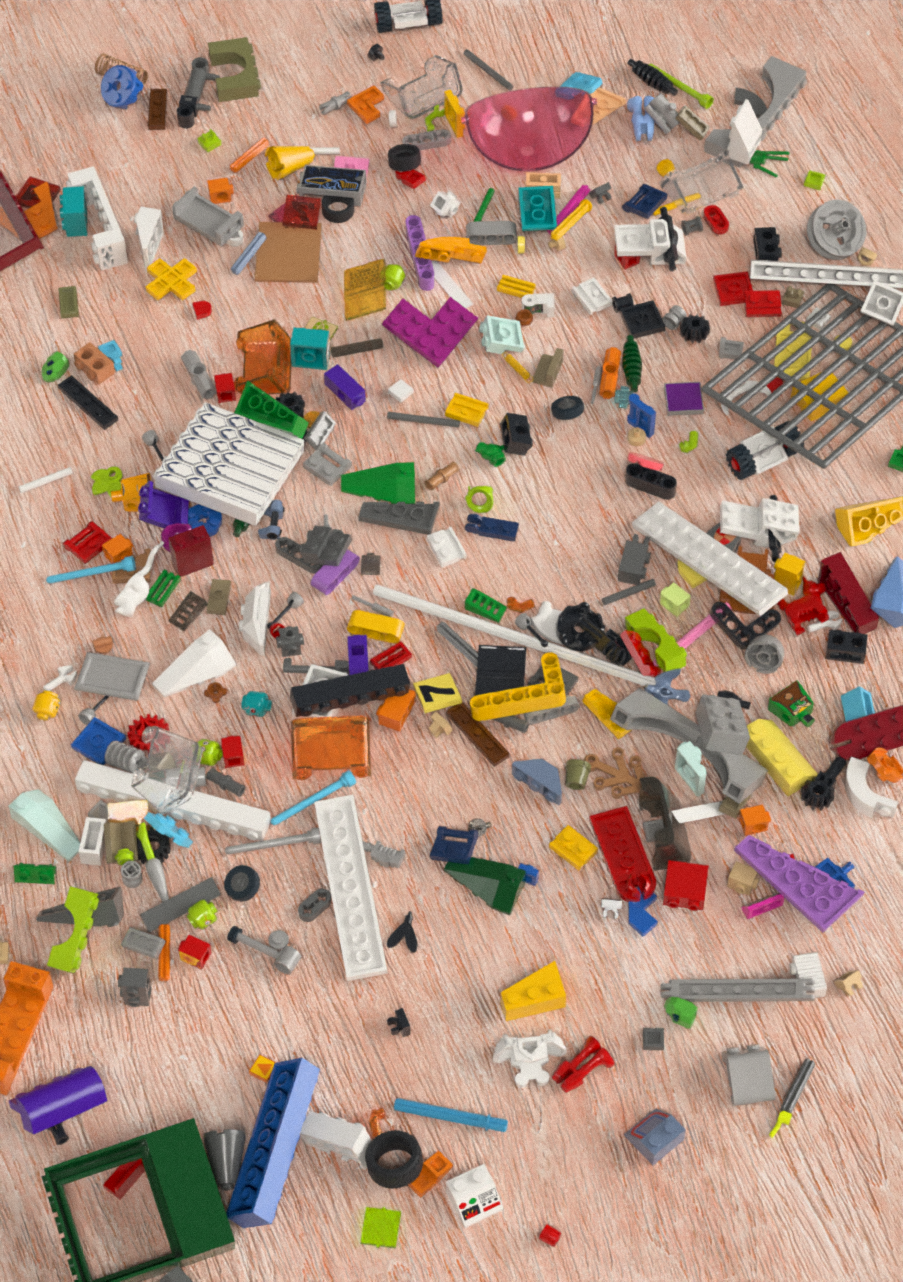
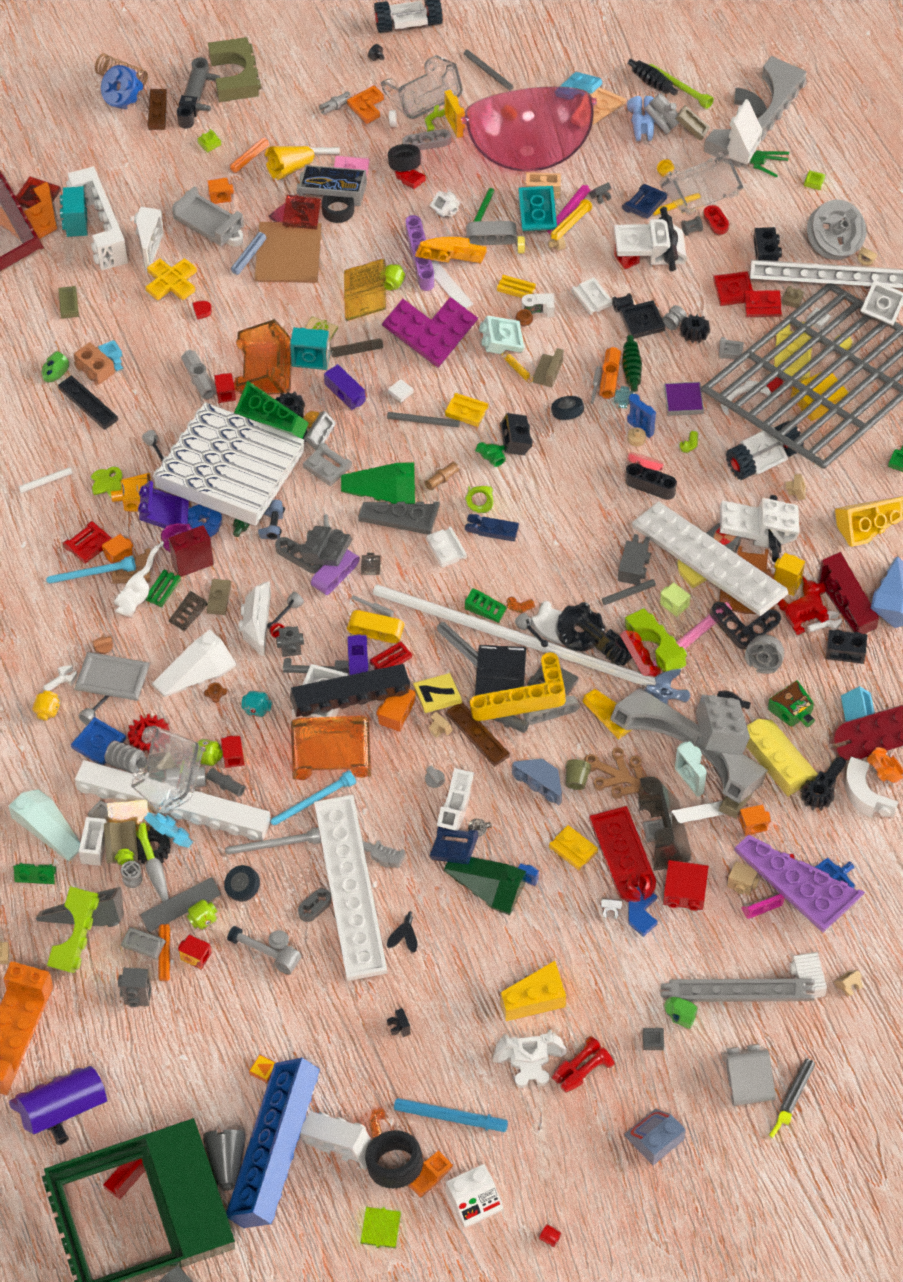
(434, 778): none -> light grey plate
(456, 804): none -> white arch
(797, 487): none -> tan tile

